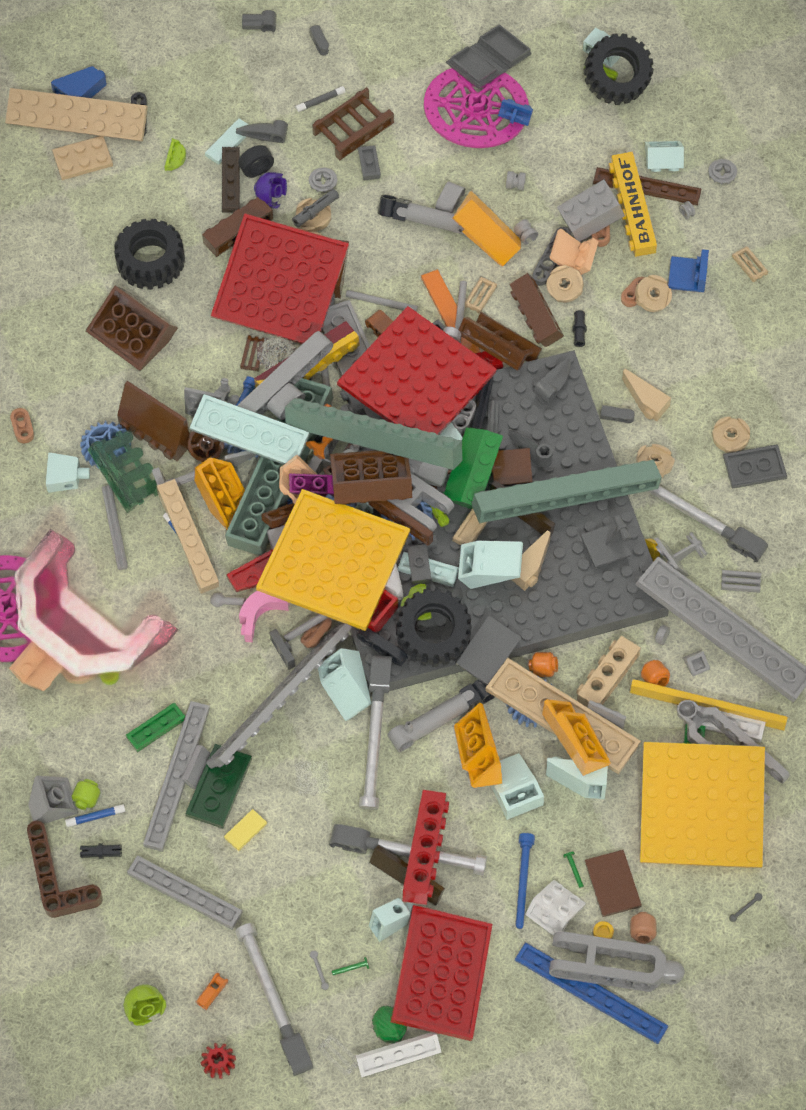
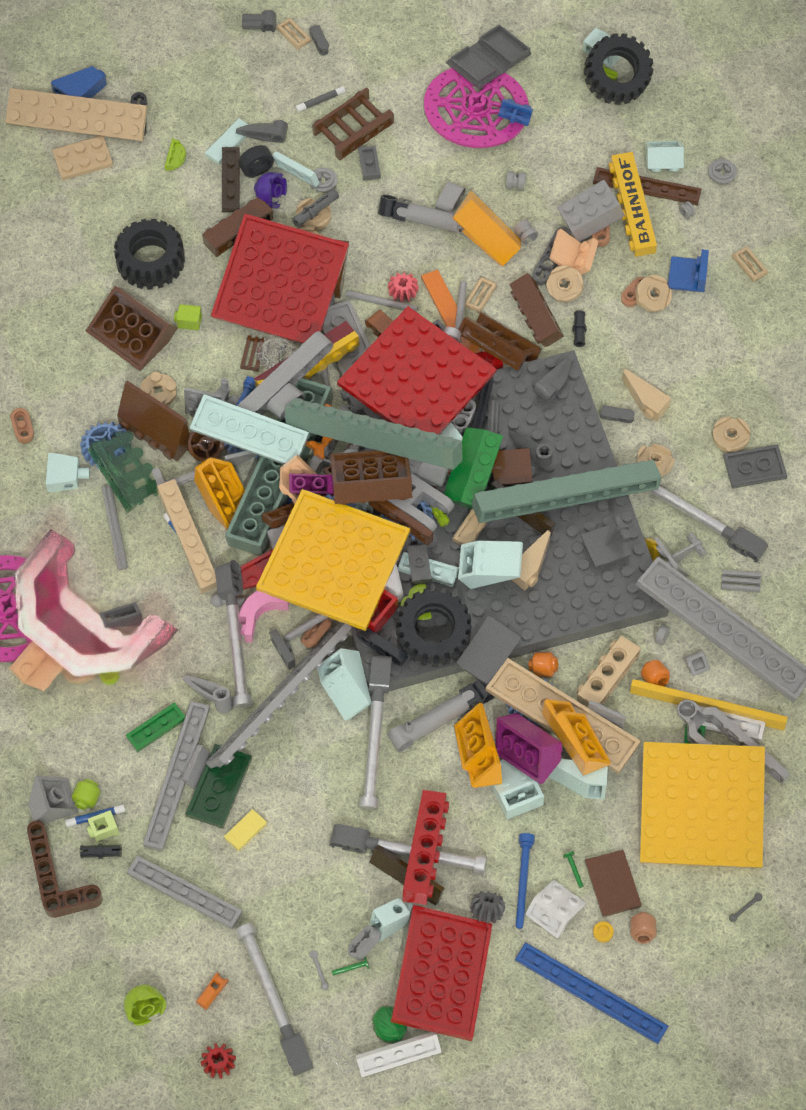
(102, 820): none -> yellowish green brick
(127, 616): none -> dark grey slope
(167, 386): none -> tan plate
(188, 317): none -> lime brick
(212, 692): none -> light grey piece
(229, 587): none -> piece
(296, 169): none -> light aqua tile
(307, 39): none -> tan tile
(364, 942): none -> light grey beam
(403, 287): none -> coral gear
(487, 907): none -> dark grey gear
(527, 747): none -> magenta slope
(664, 969): light grey piece -> none

